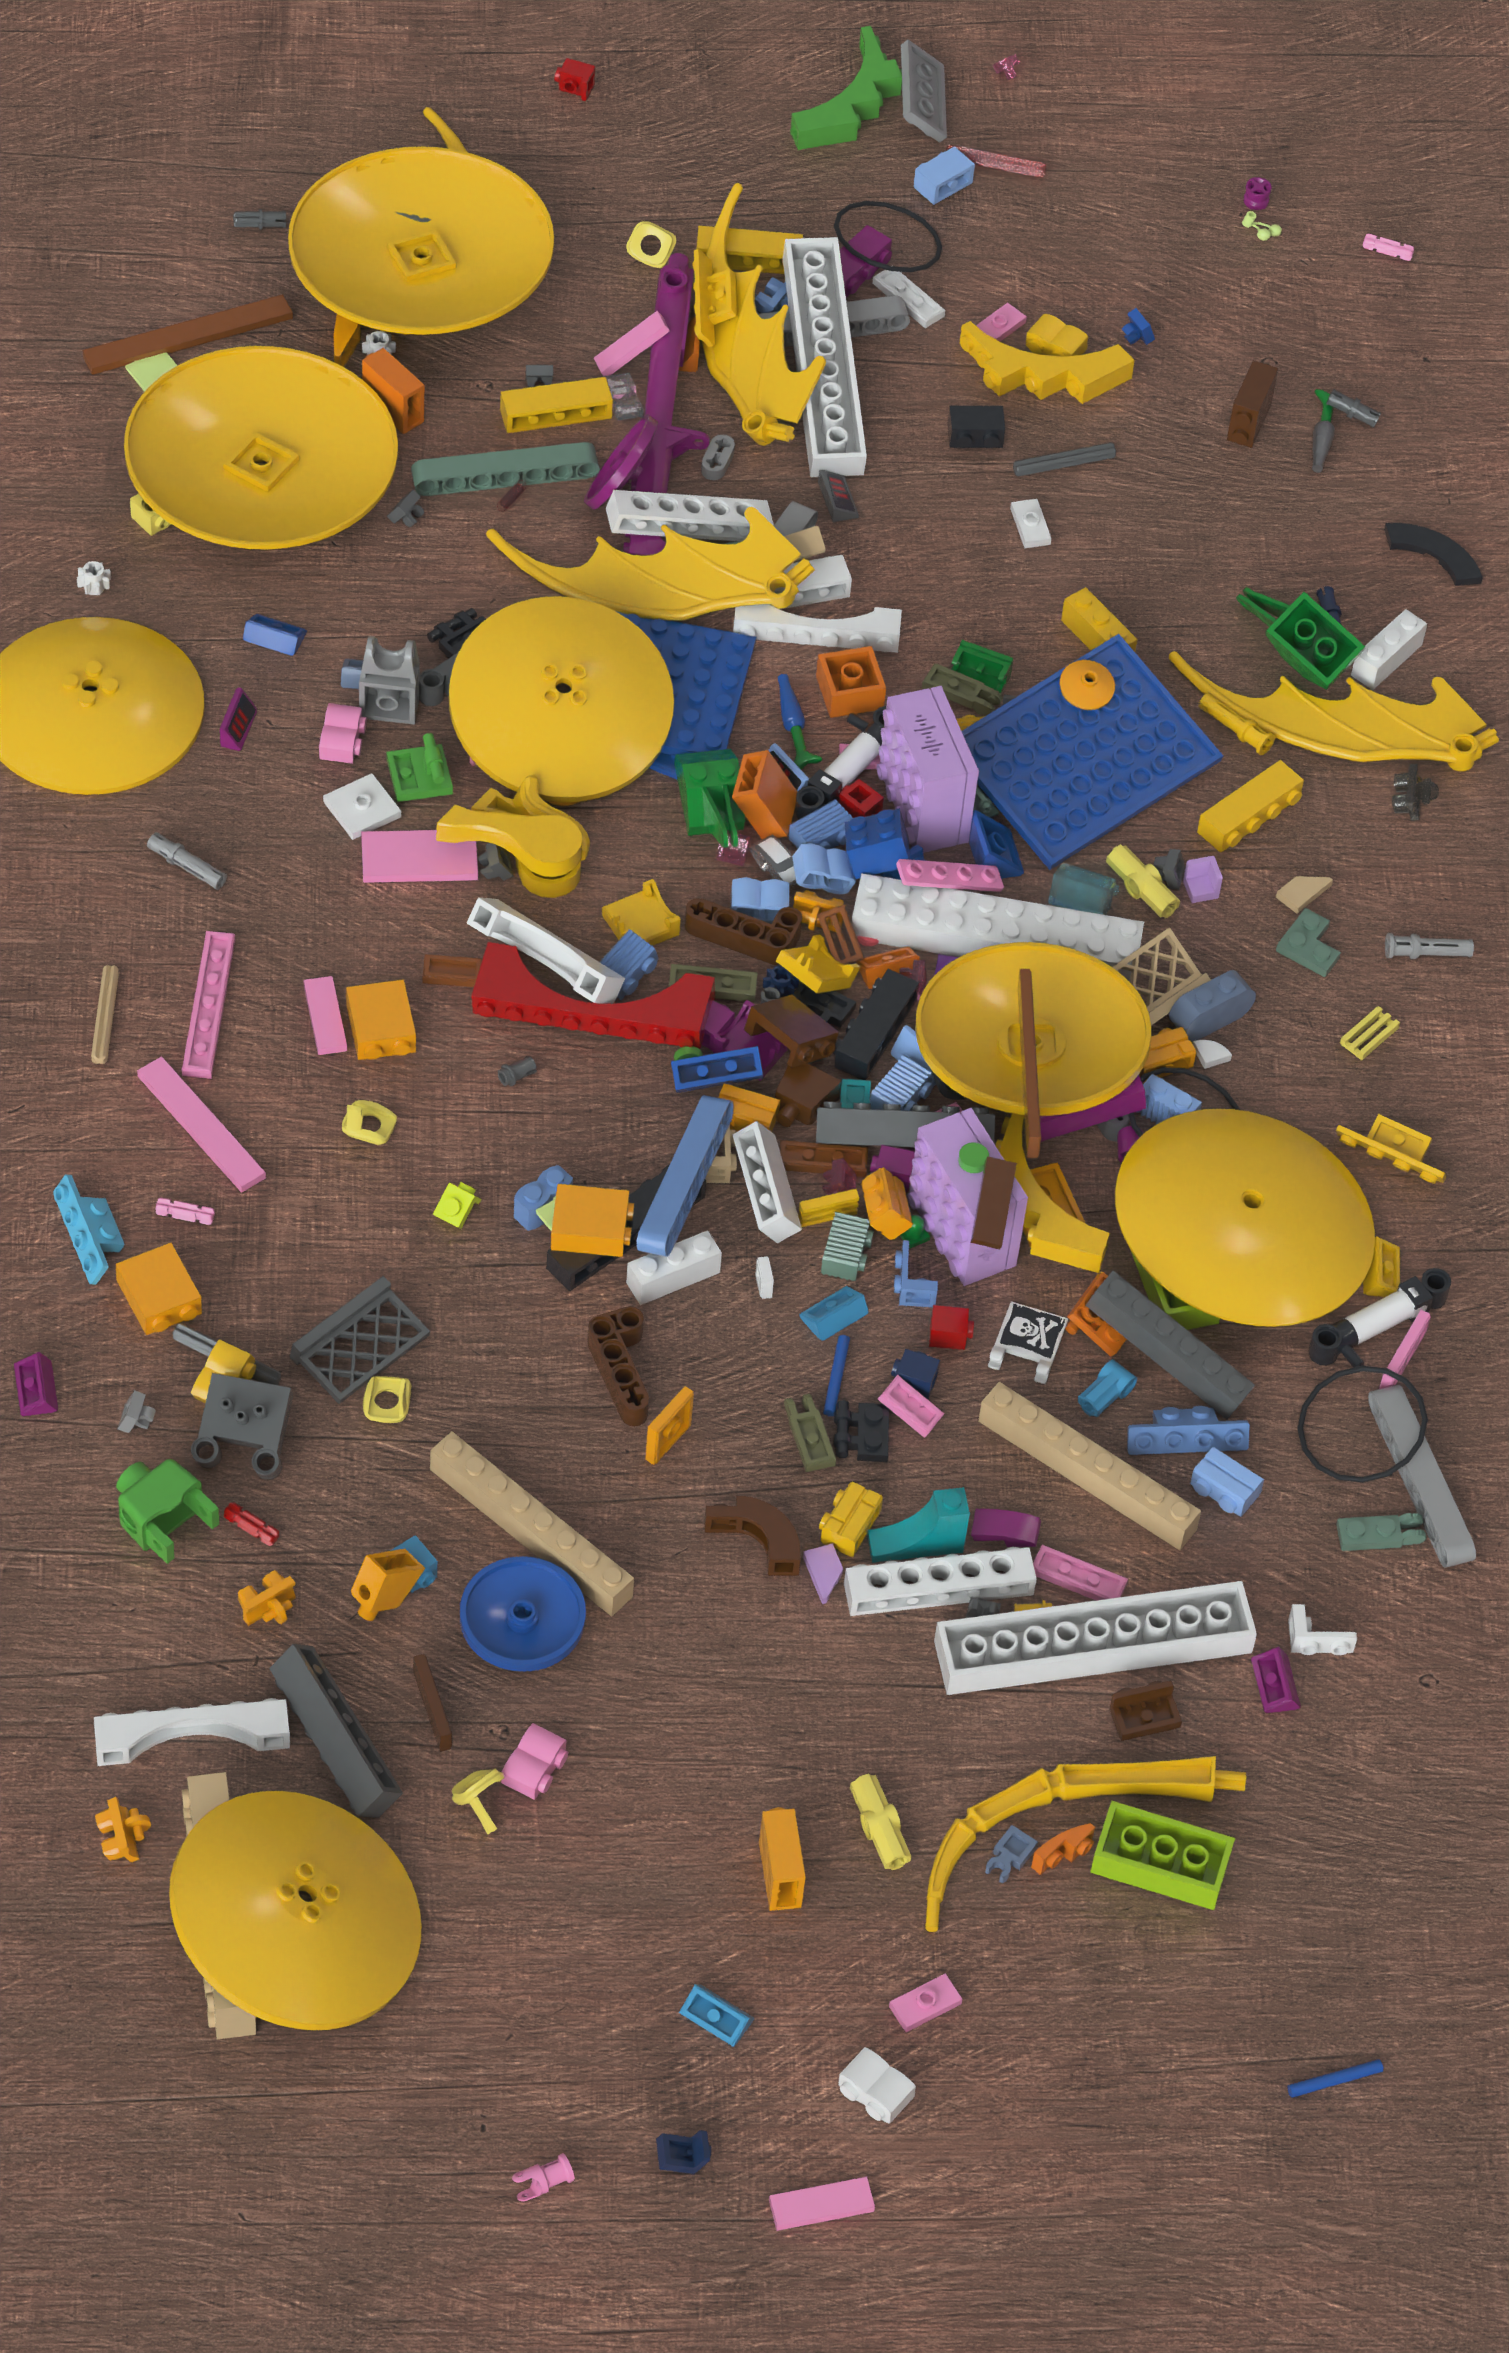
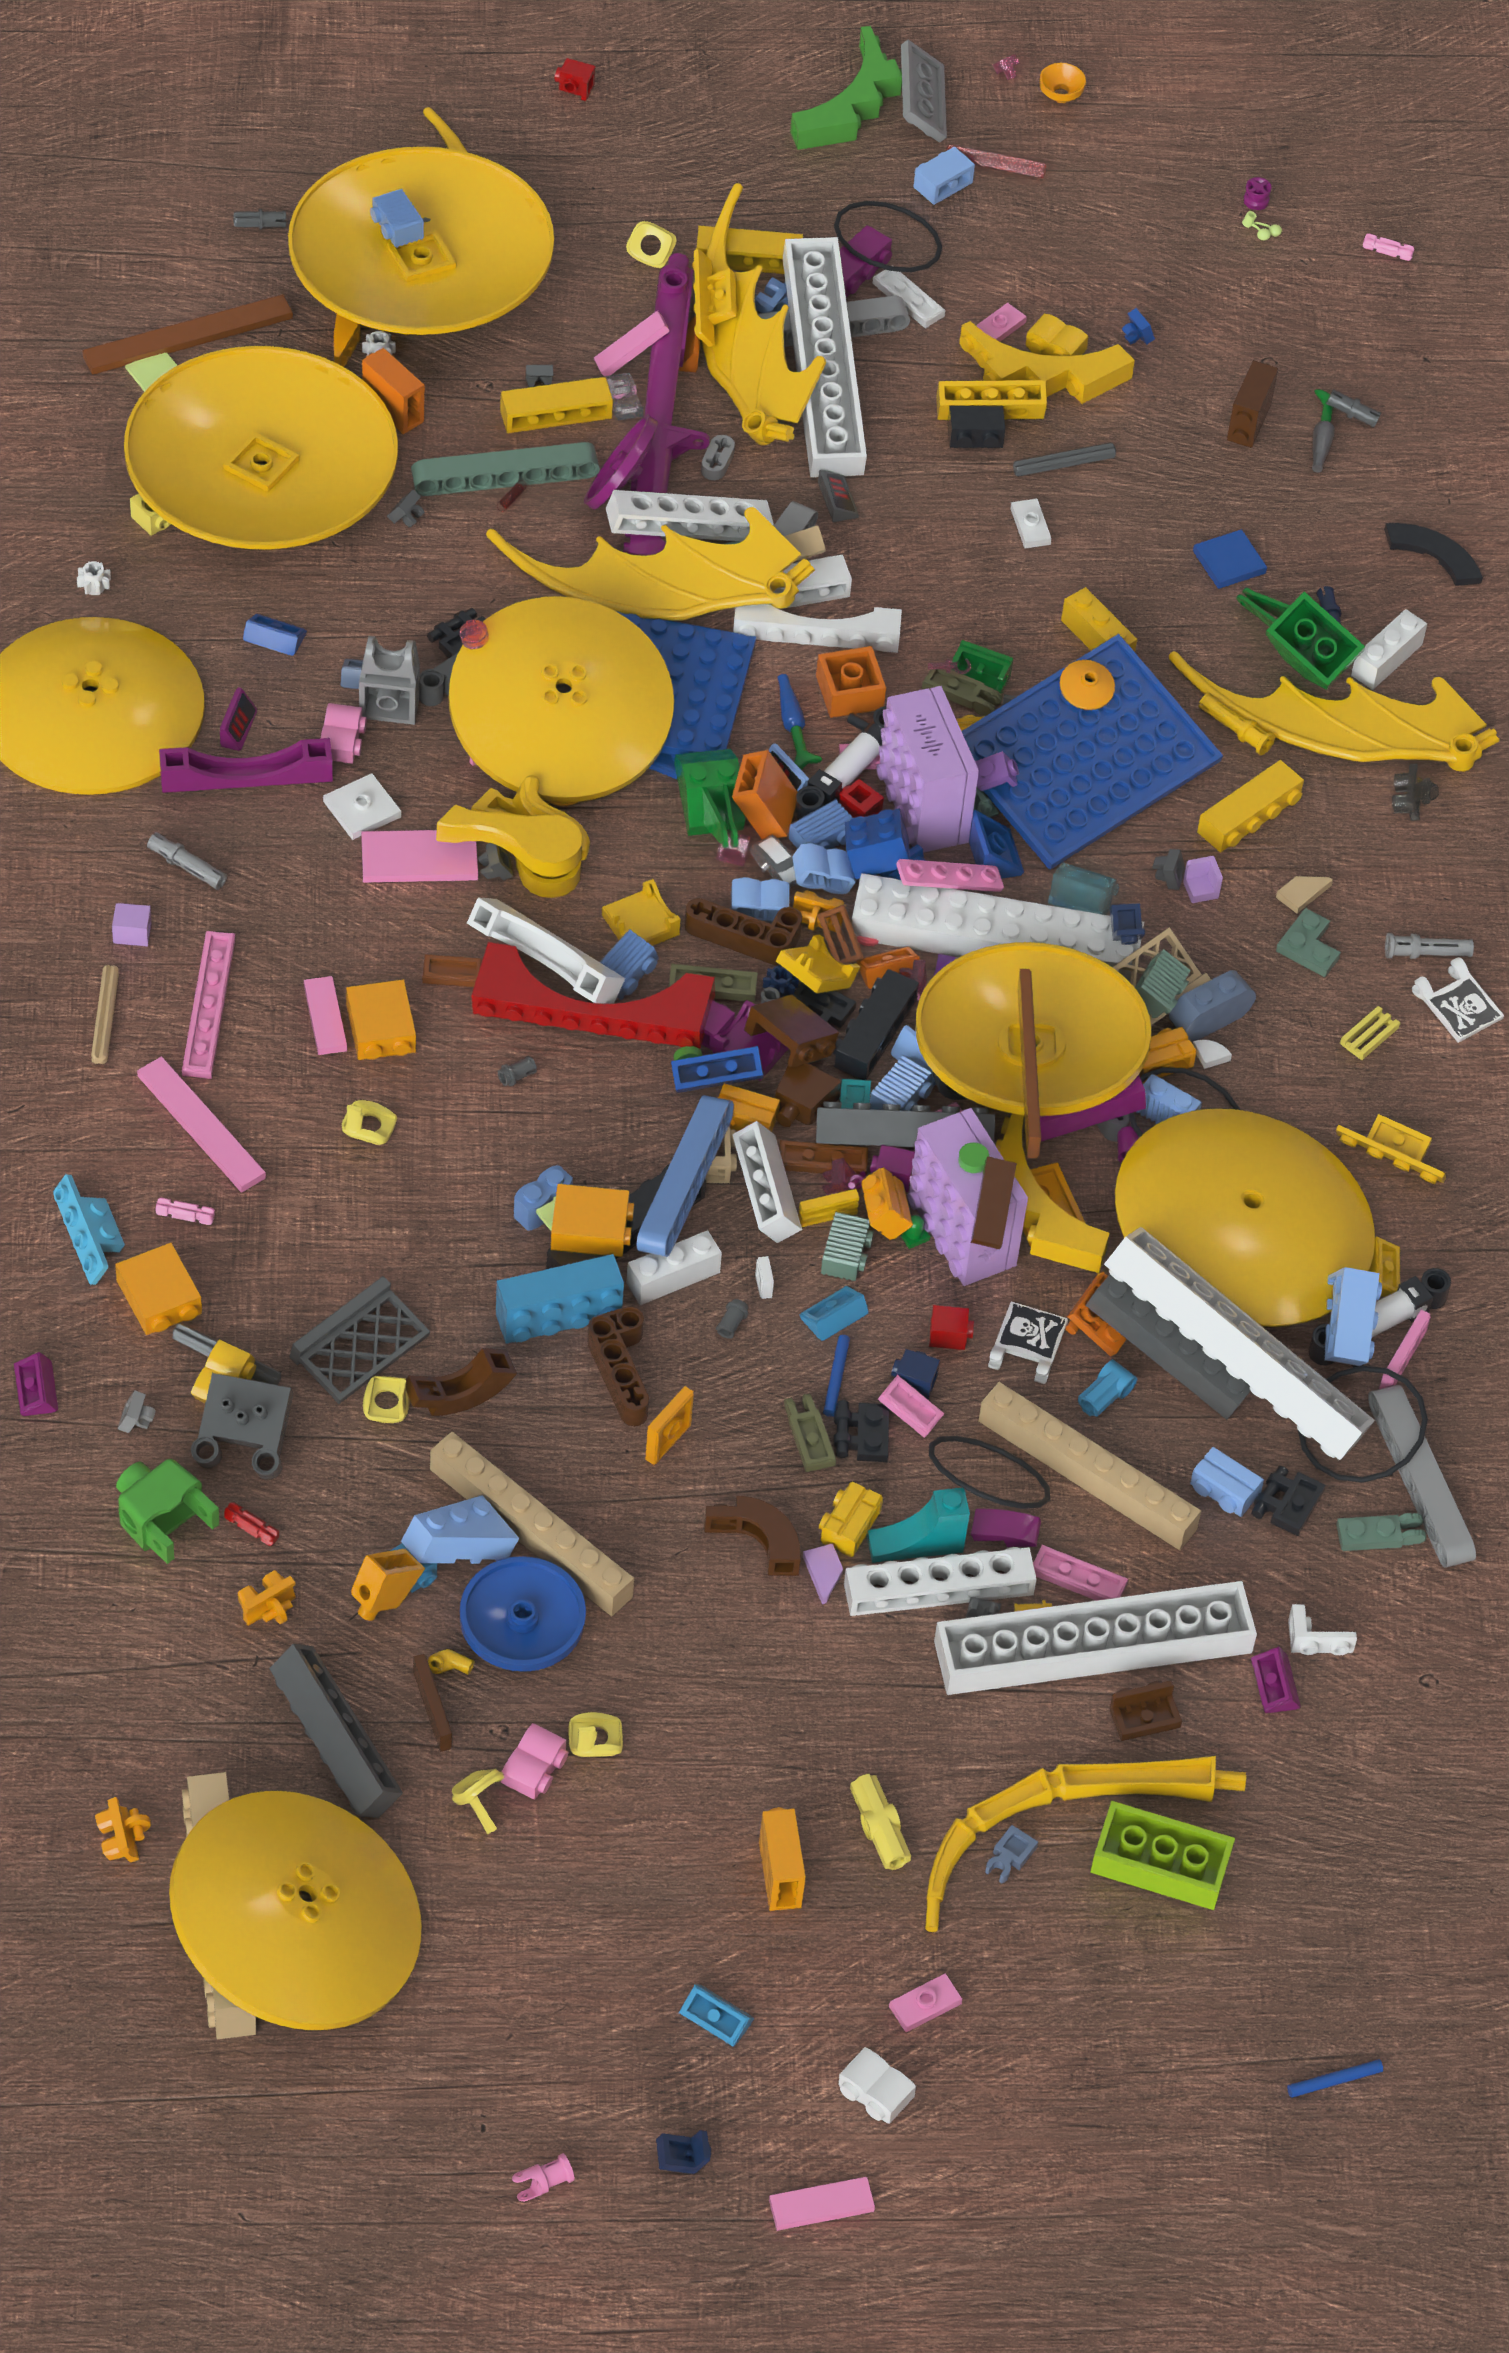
(131, 924): none -> lavender panel
(192, 771): none -> magenta arch
(256, 1724): white arch -> none
(397, 218): none -> medium blue brick
(419, 771): bright green plate -> none
(449, 1660): none -> yellow arm
(456, 1204): neon yellow bracket -> none
(460, 1531): none -> light blue wedge
(465, 1388): none -> reddish brown arch
(474, 634): none -> clear pink tile
(558, 1298): none -> dark azure brick
(583, 1735): none -> light yellow piece
(735, 1313): none -> dark grey pin
(855, 1180): none -> magenta hand
(912, 1291): medium blue bracket -> none
(949, 665): none -> clear pink hand
(982, 1494): none -> black piece
(996, 771): none -> medium lavender bracket
(1018, 397): none -> yellow brick
(1064, 77): none -> light orange piece
(1068, 1844): orange slope -> none
(1126, 923): none -> dark blue bracket
(1142, 881): light yellow piece -> none
(1162, 982): none -> sand green brick
(1187, 1432): medium blue bracket -> none
(1229, 559): none -> blue tile
(1239, 1343): none -> white brick
(1297, 1504): none -> black plate
(1352, 1316): none -> light blue wedge
(1460, 1005): none -> flag

